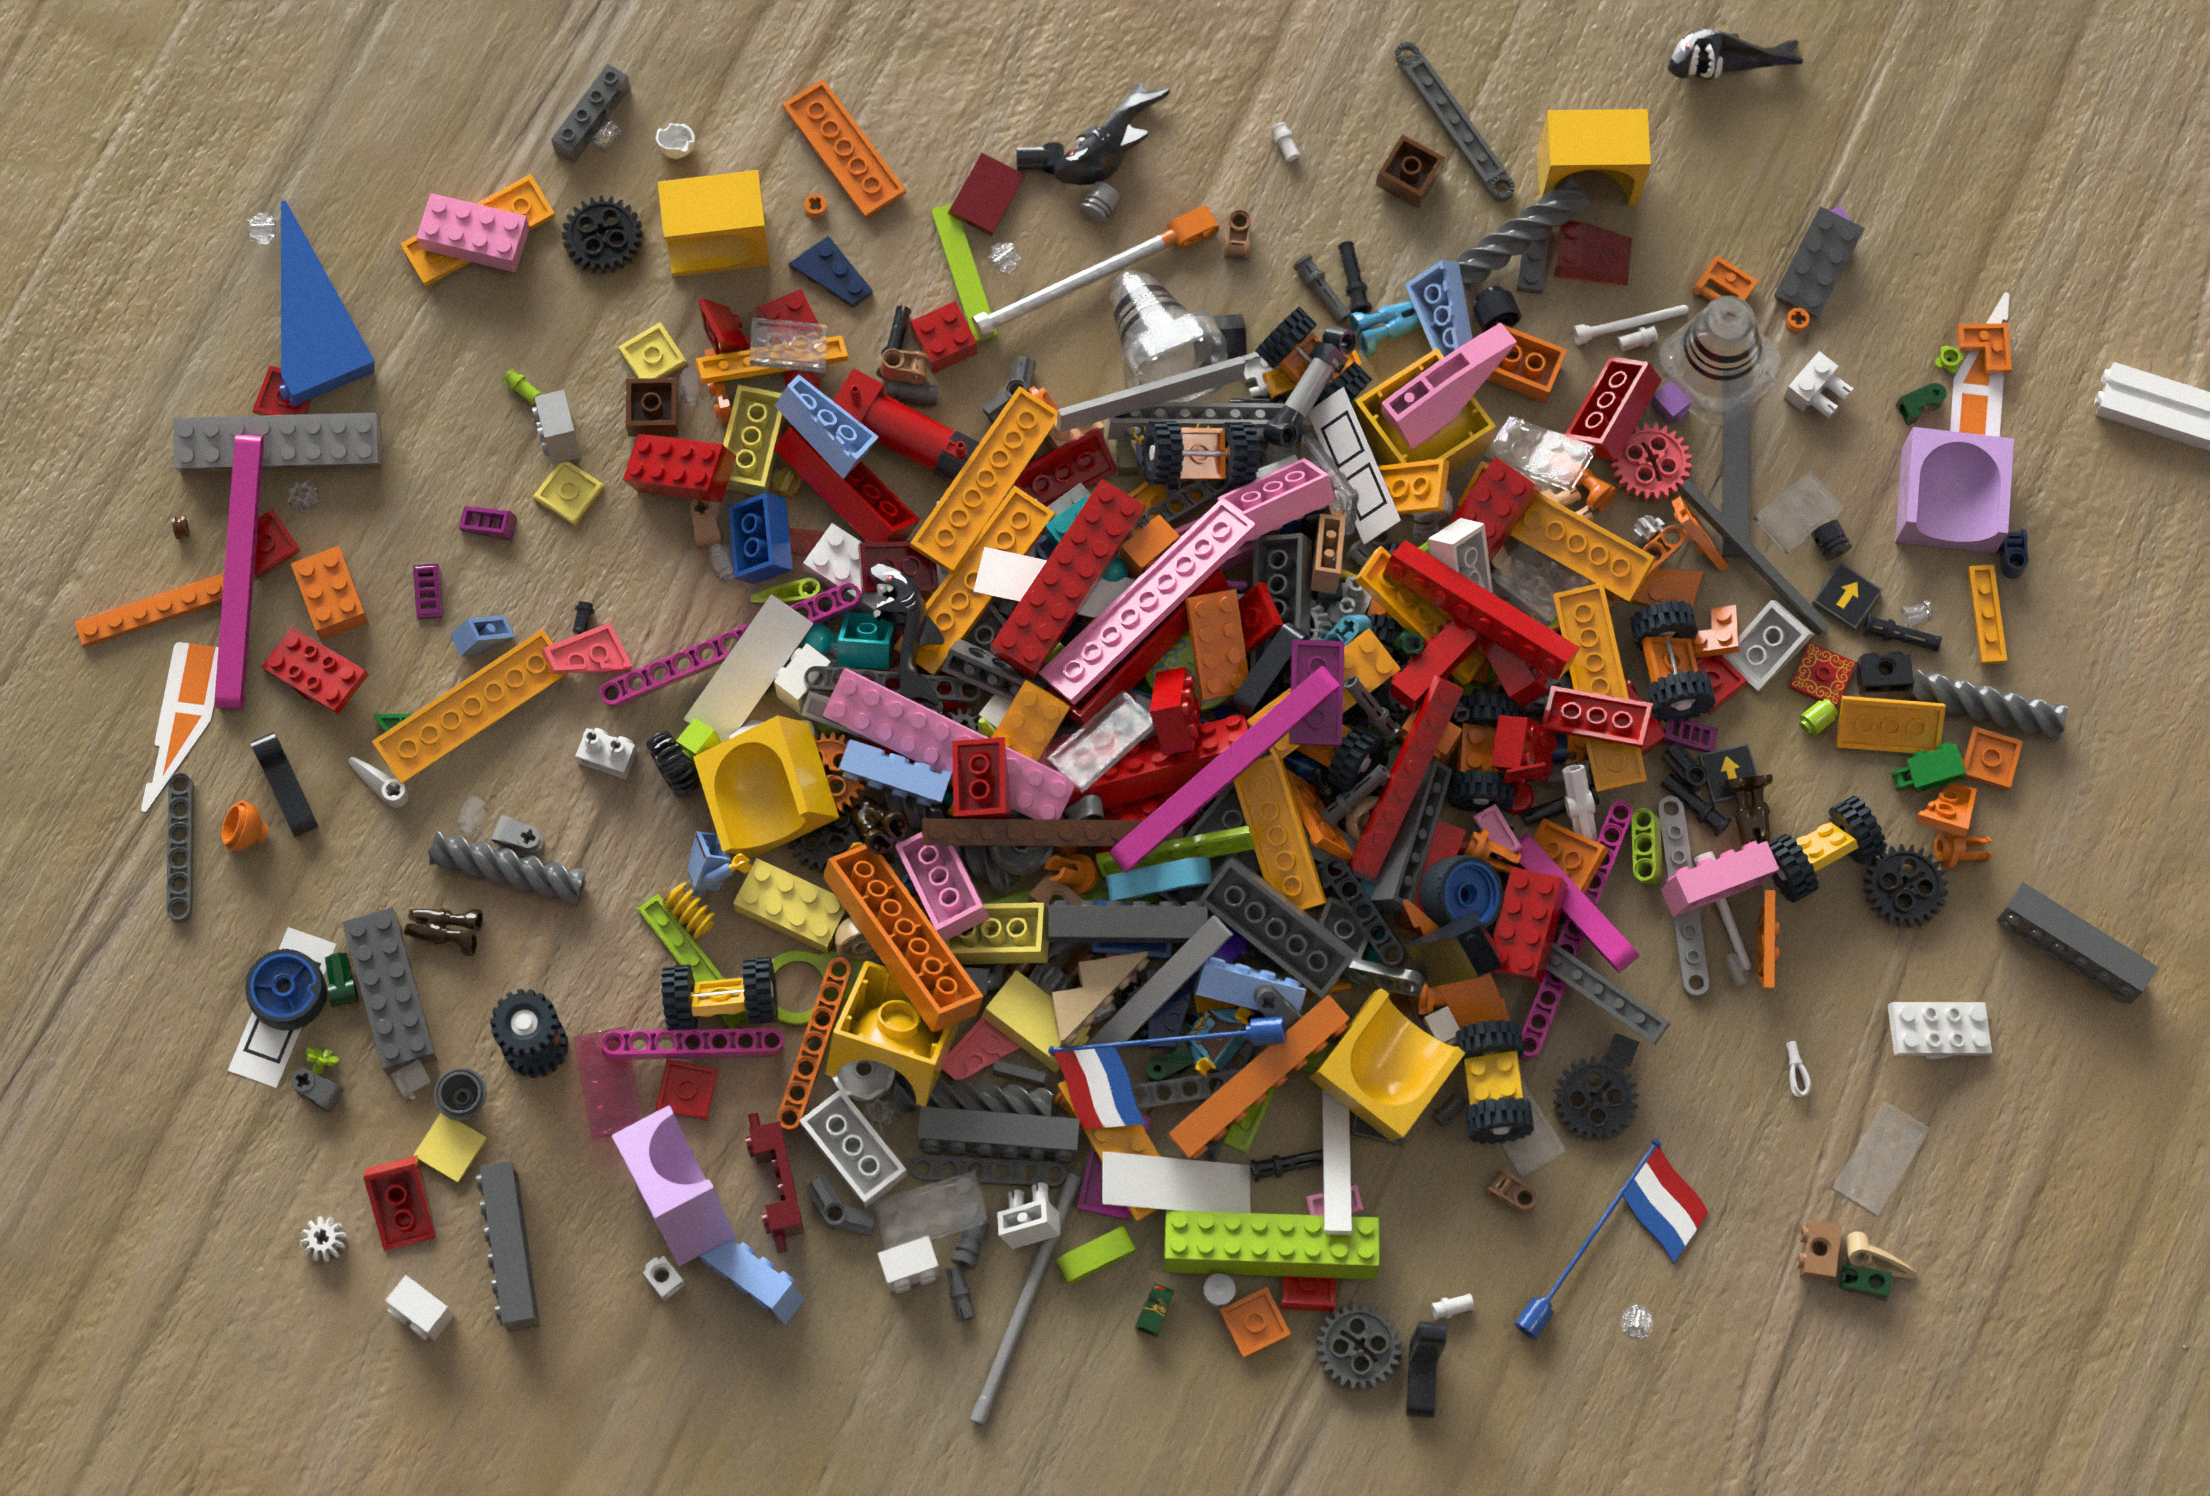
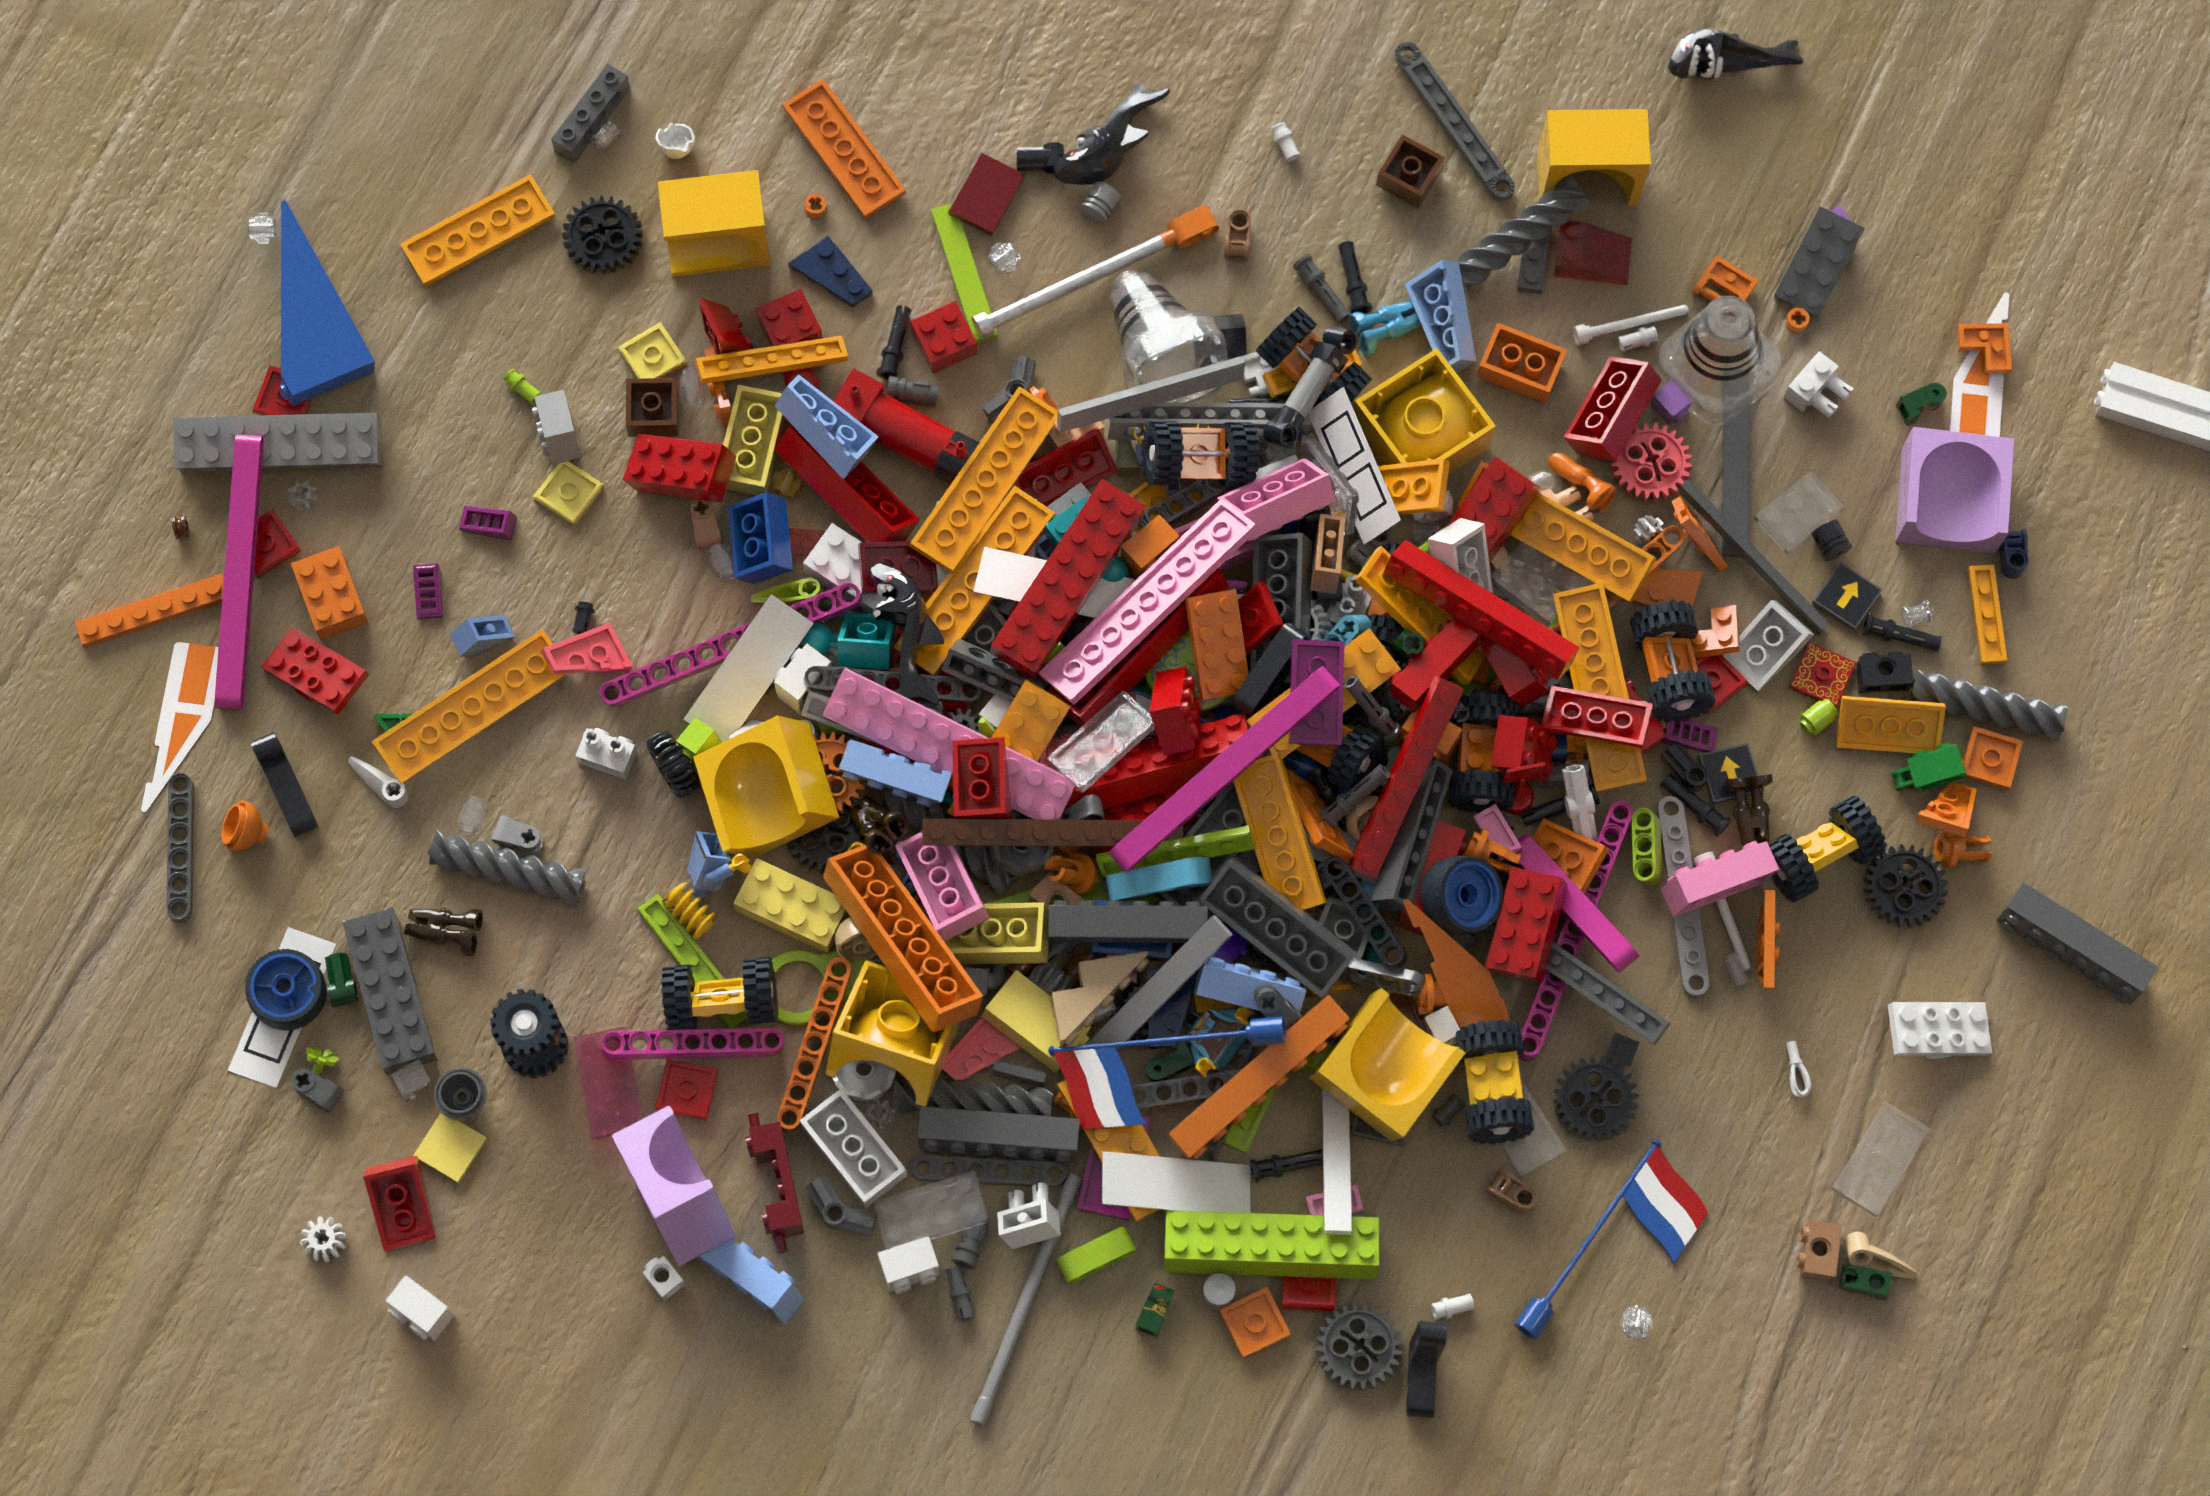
(473, 232): bright pink brick -> none
(509, 1246): dark grey brick -> none
(788, 345): clear plate -> none
(906, 366): medium nougat piece -> none
(1446, 387): bright pink wedge -> none
(1455, 952): black slope -> none
(1496, 306): black piece -> none
(1541, 453): clear plate -> none
(1949, 352): lime plate -> none

